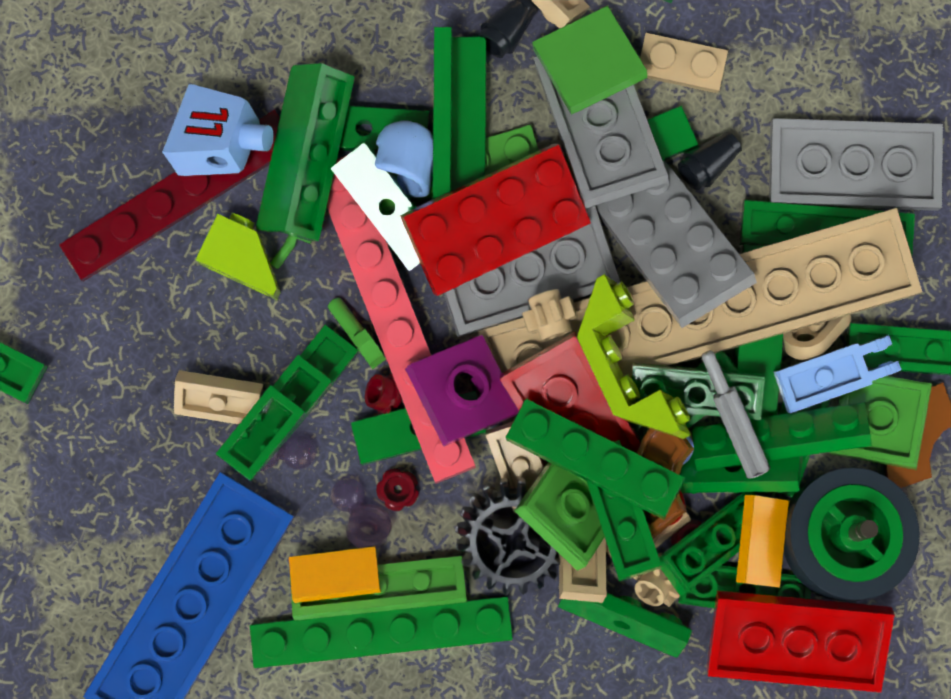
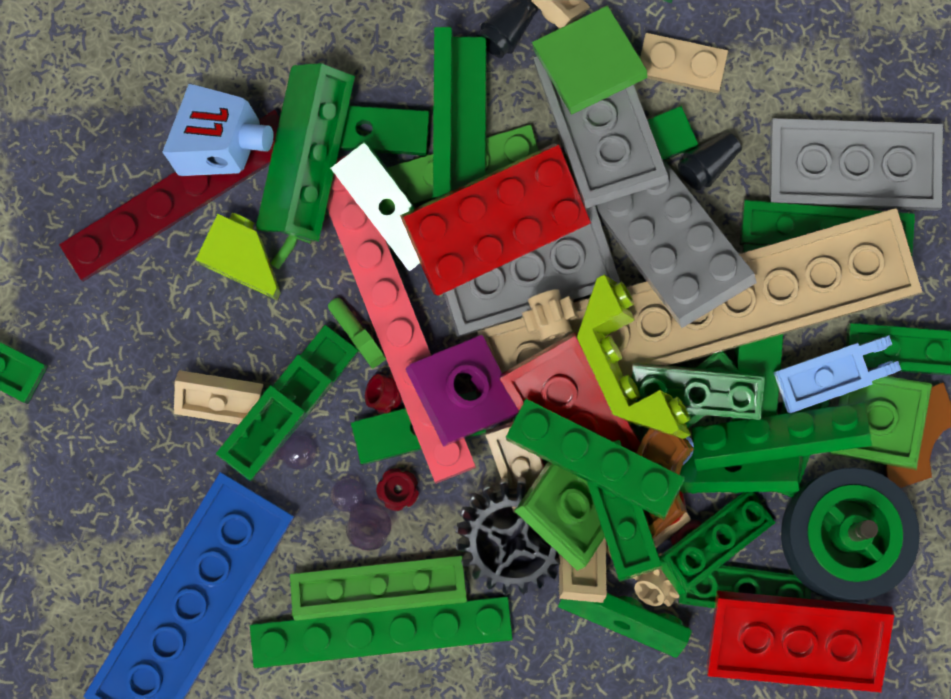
(334, 574): light orange tile -> none
(407, 151): light blue hair -> none
(736, 420): light grey axle -> none
(762, 541): light orange tile -> none
(814, 339): tan plate -> none

